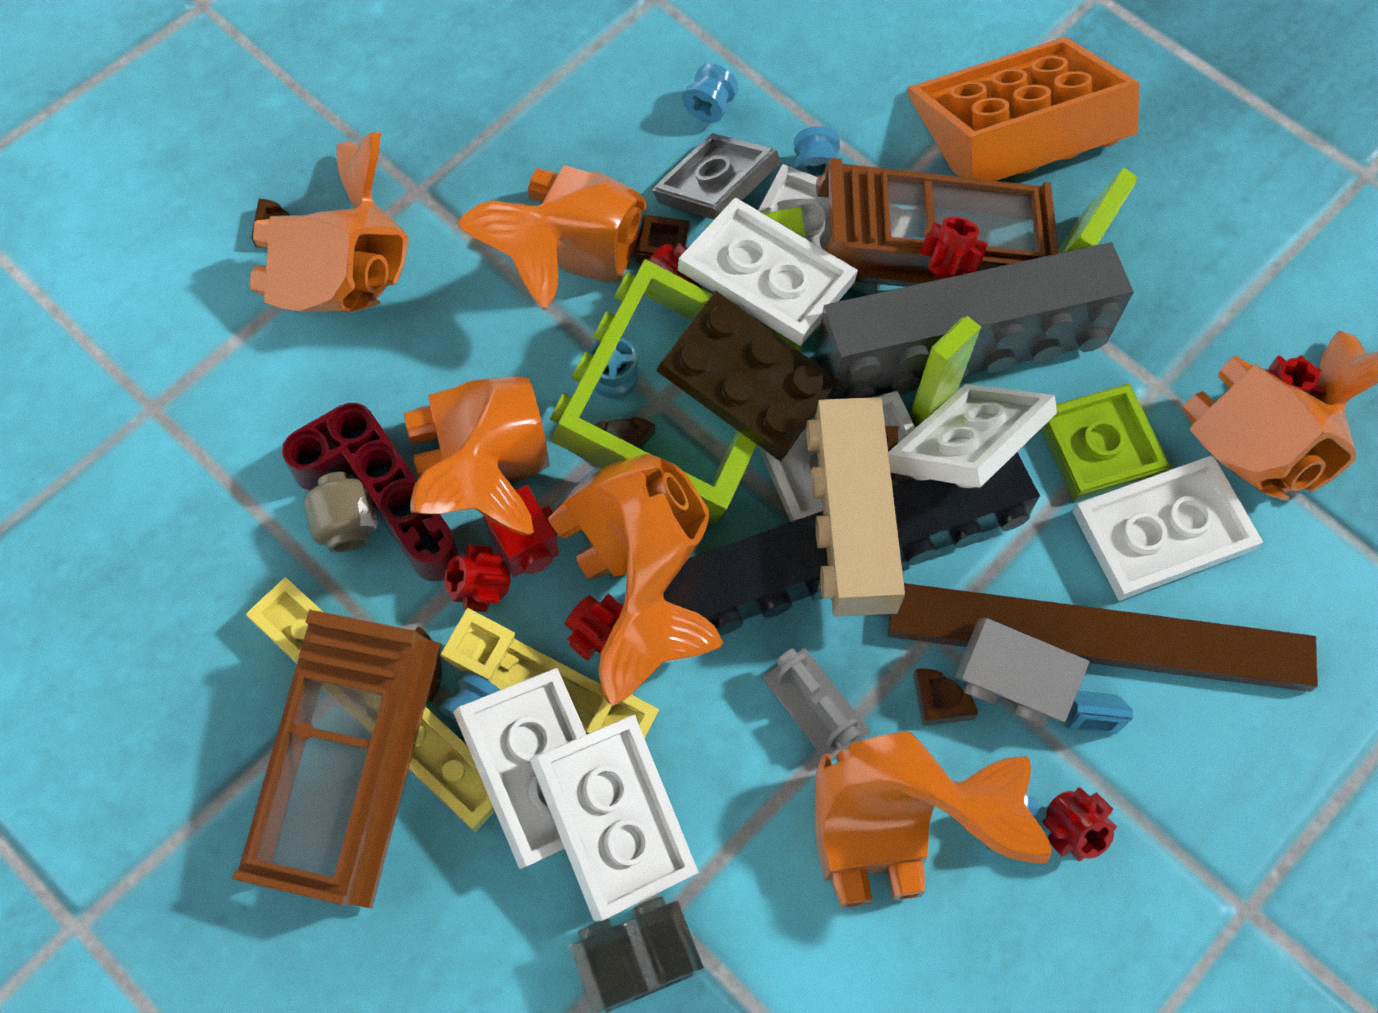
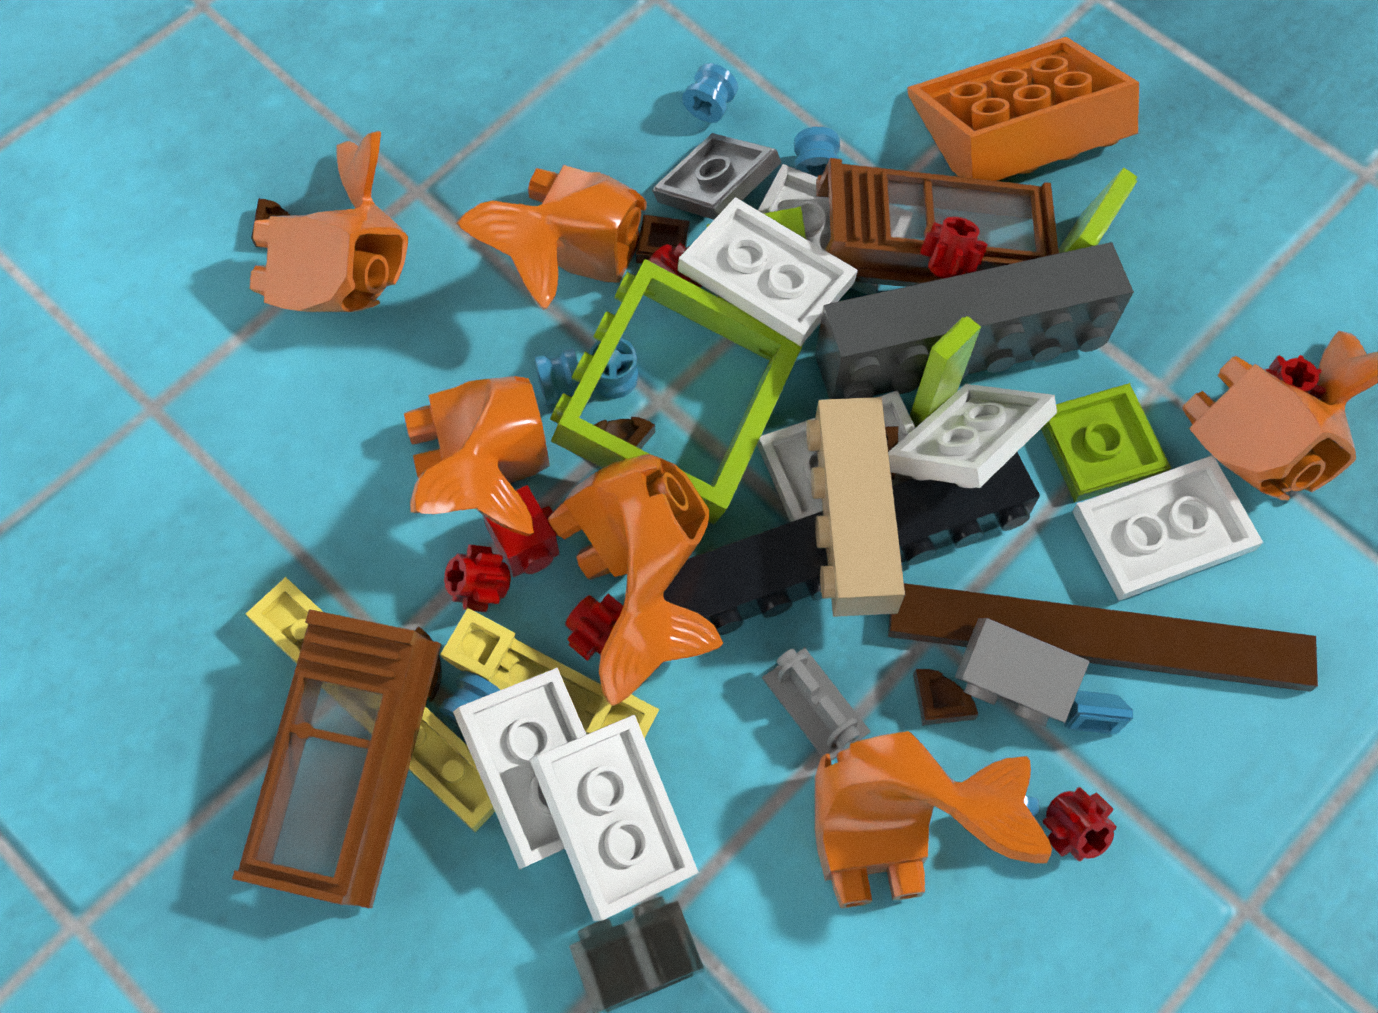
(340, 513): dark tan head -> none
(389, 492): dark red beam -> none
(556, 375): none -> dark azure wheel
(747, 375): dark brown plate -> none

